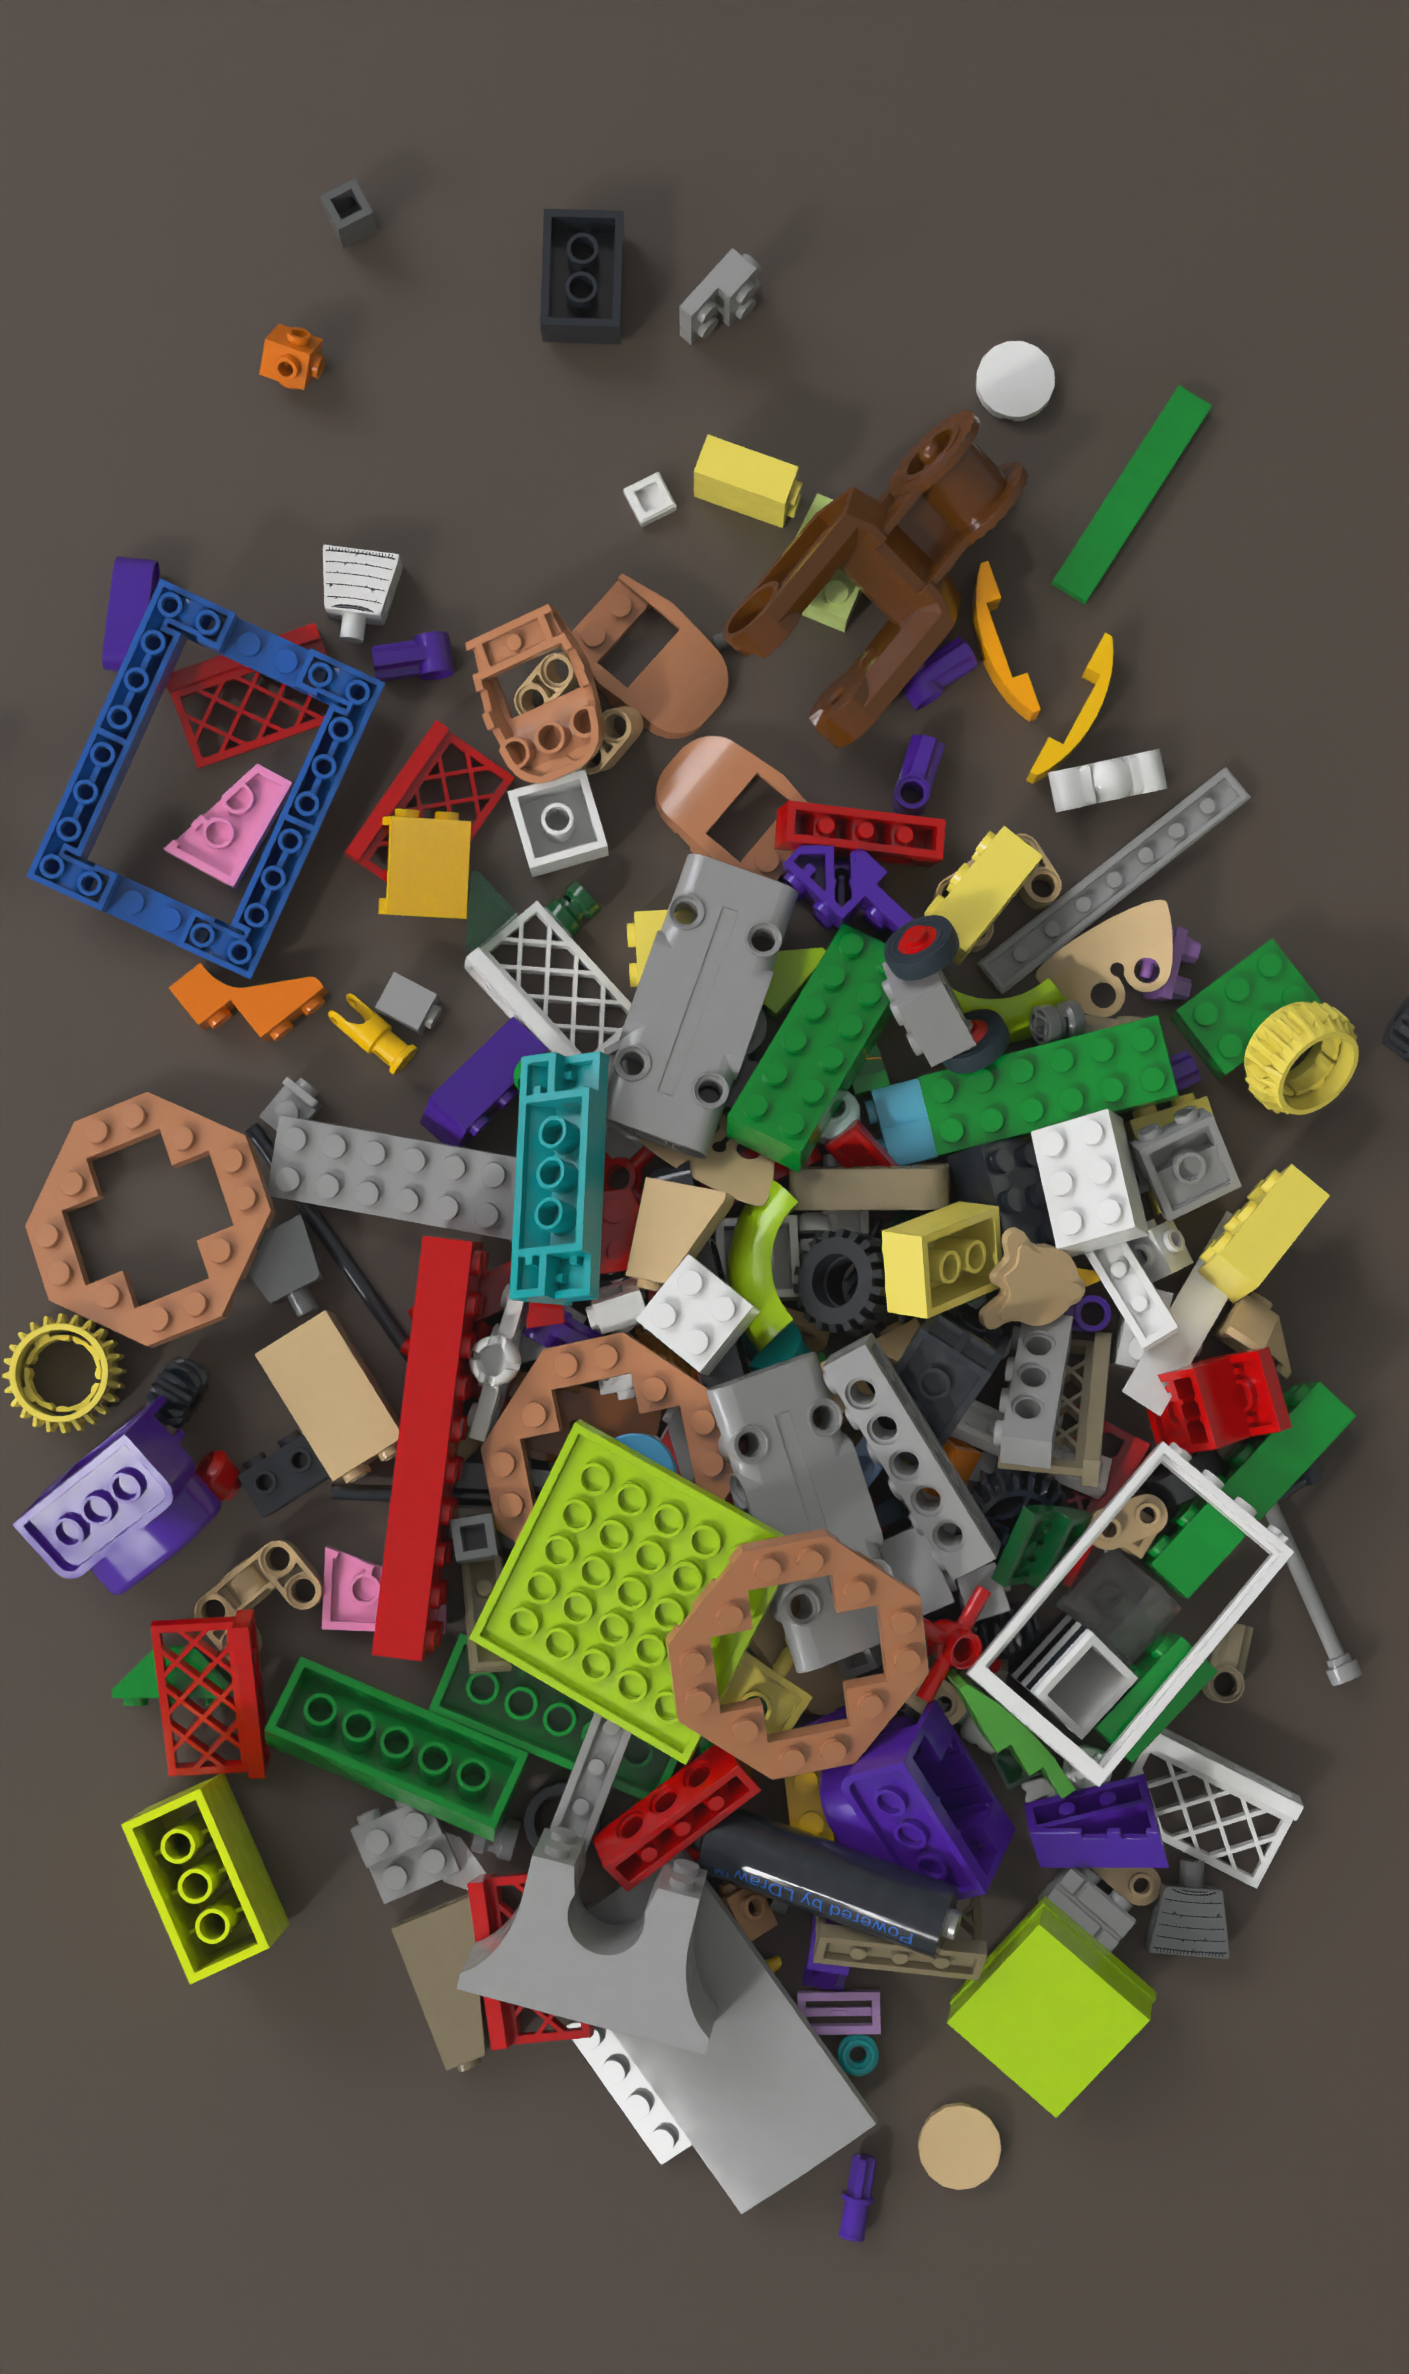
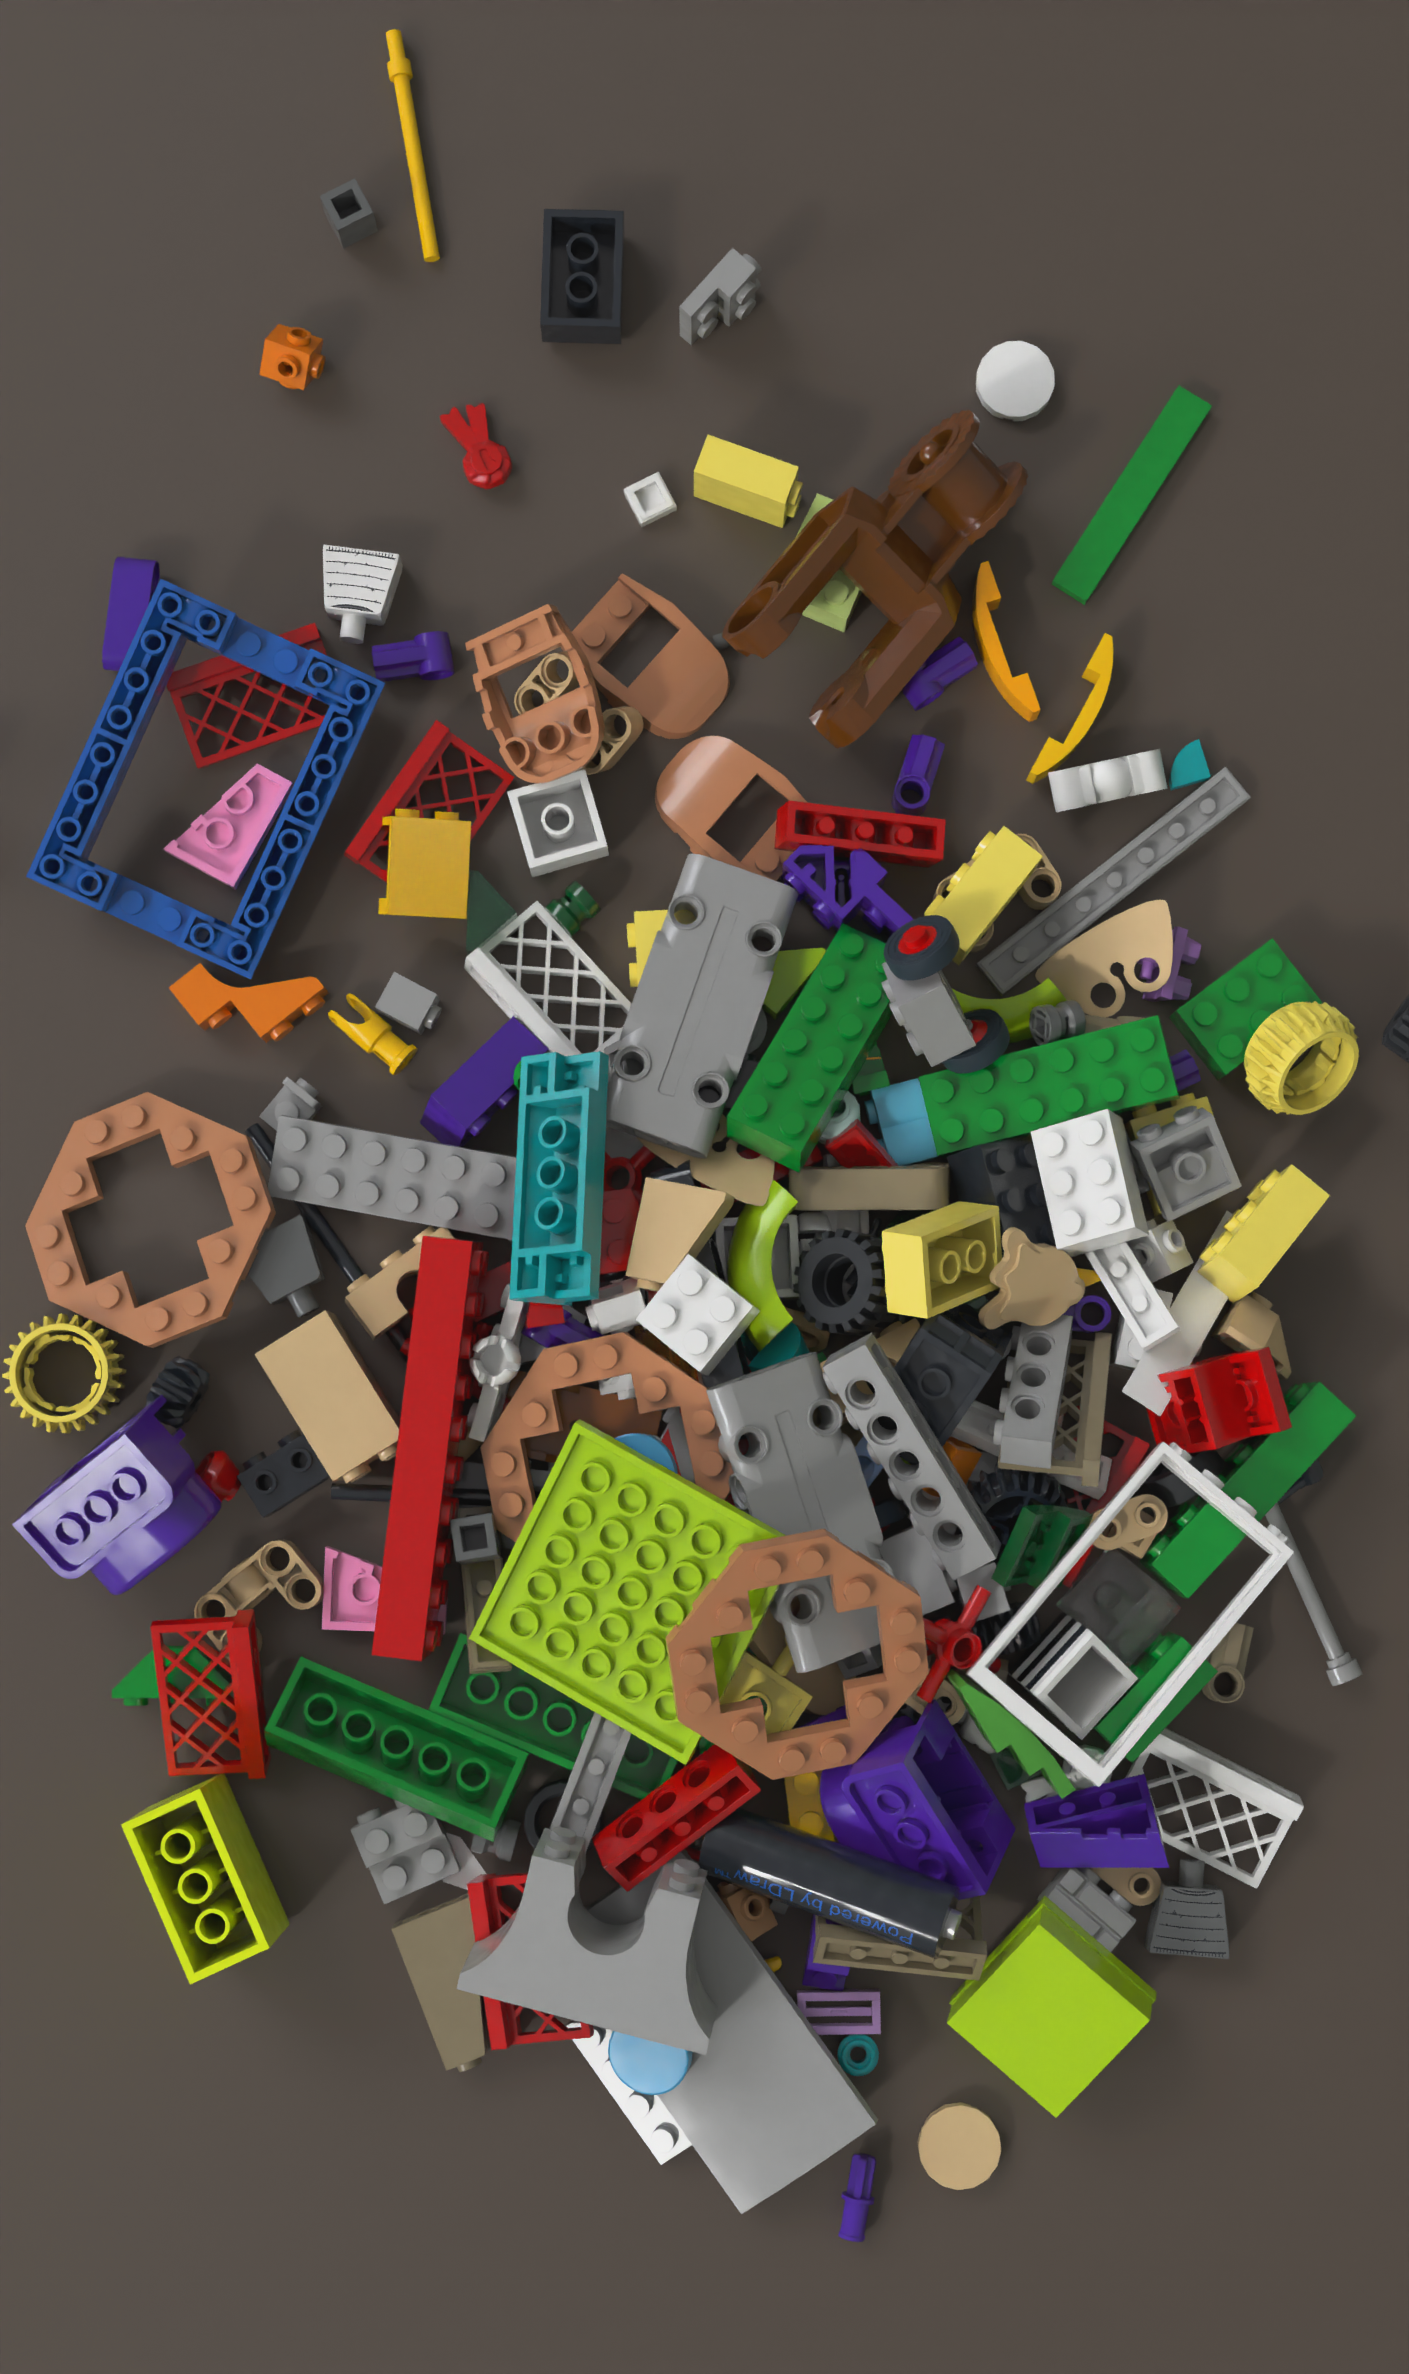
(376, 1299): none -> tan arch
(401, 74): none -> yellow bar
(485, 461): none -> red piece
(647, 2065): none -> tile
(1189, 767): none -> teal tile

